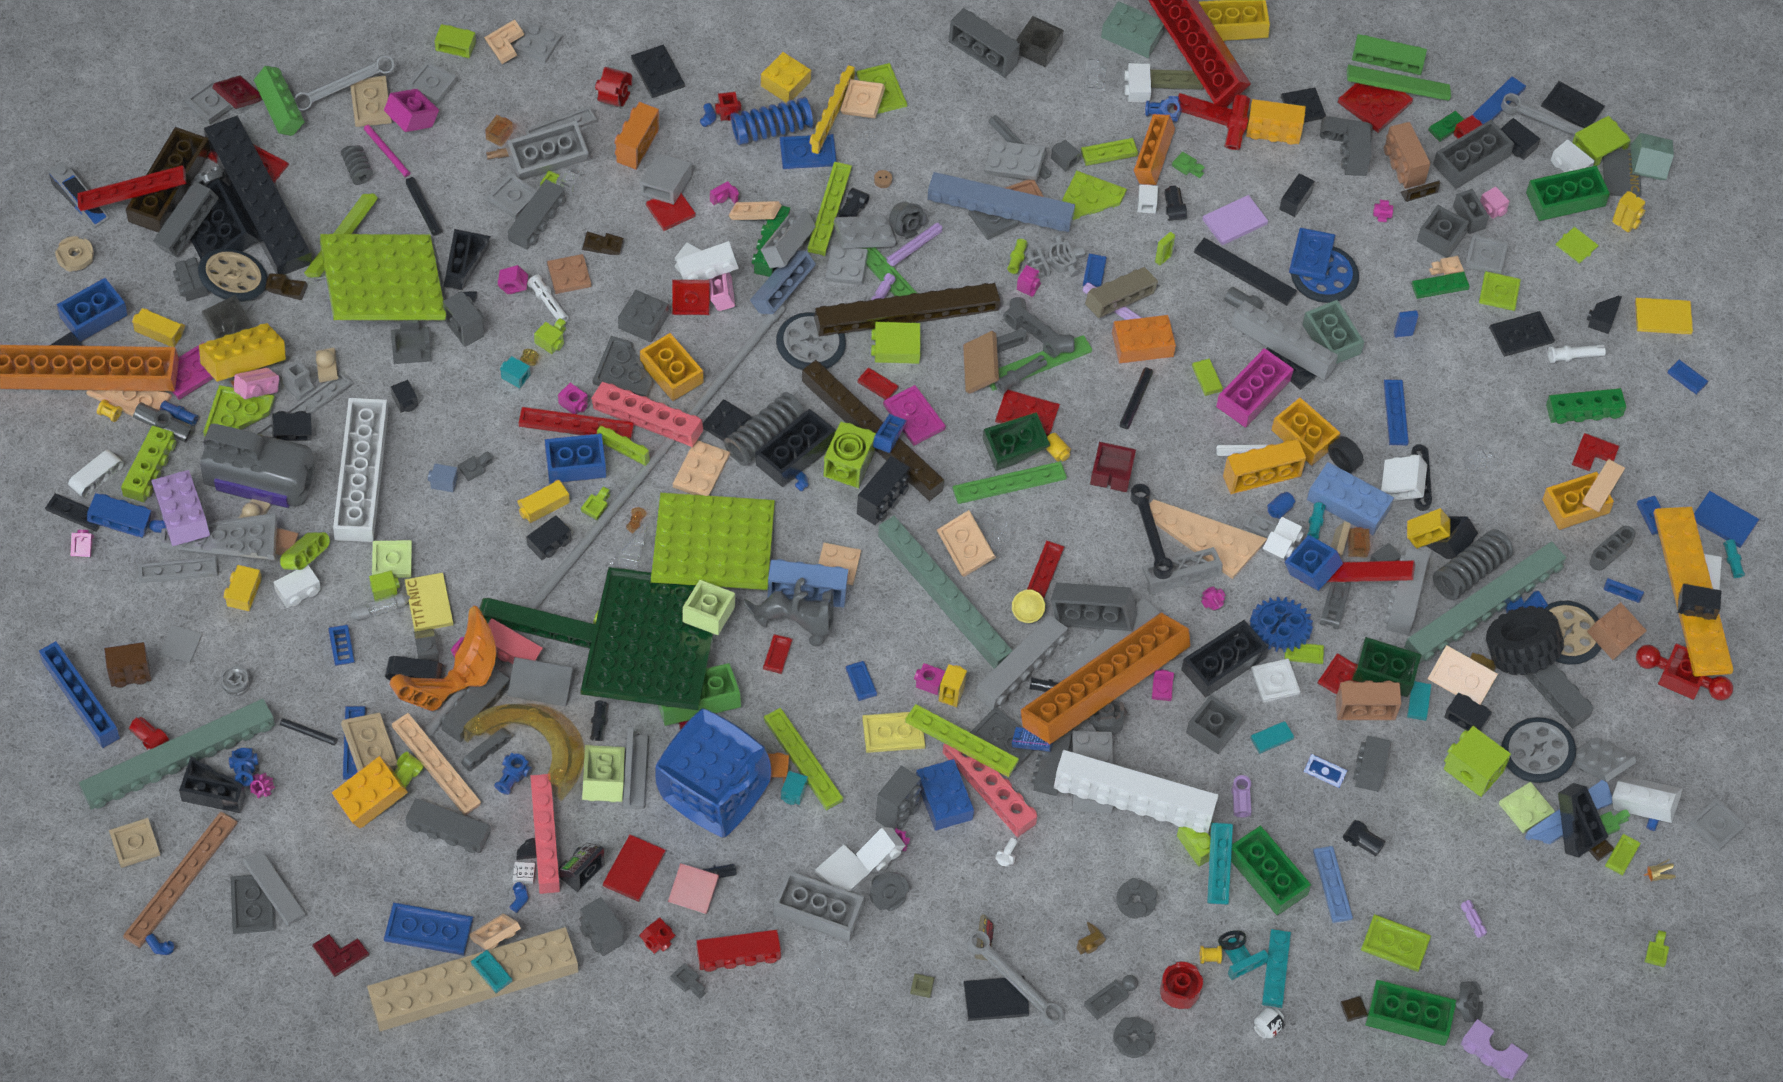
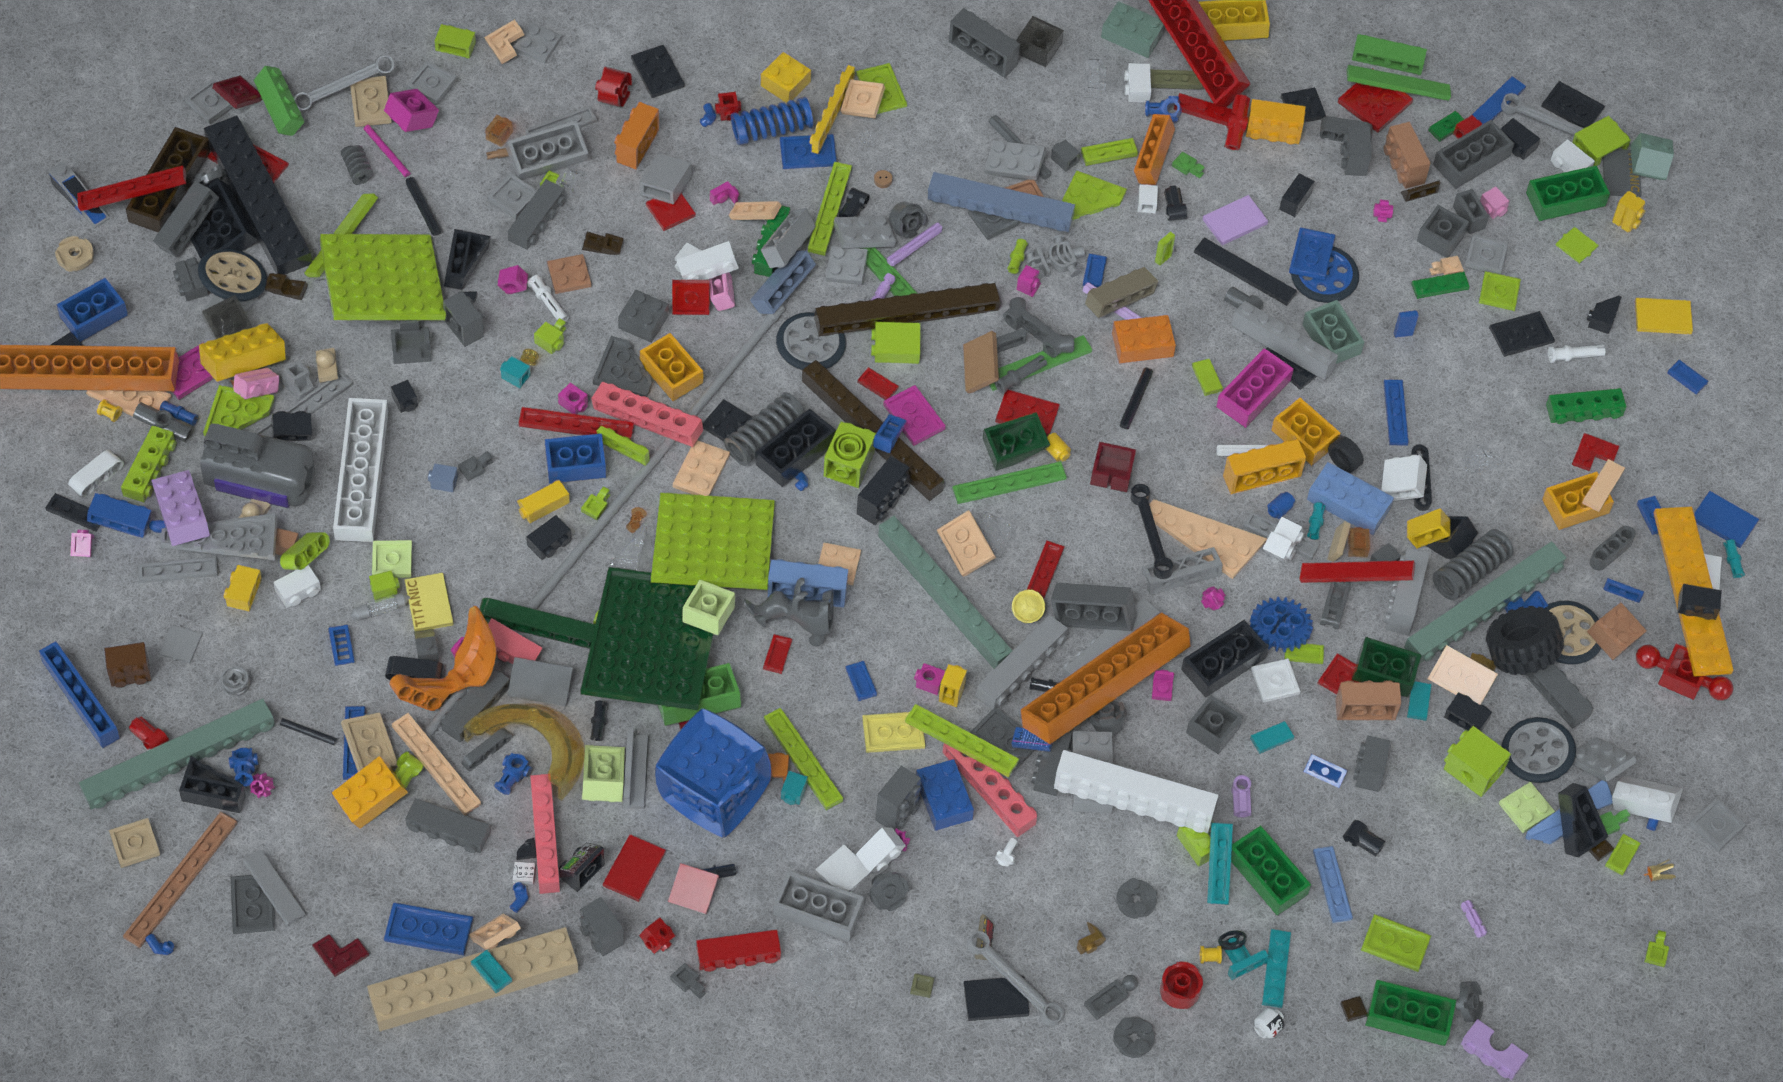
(157, 327): yellow brick -> none
(1313, 562): blue brick -> none

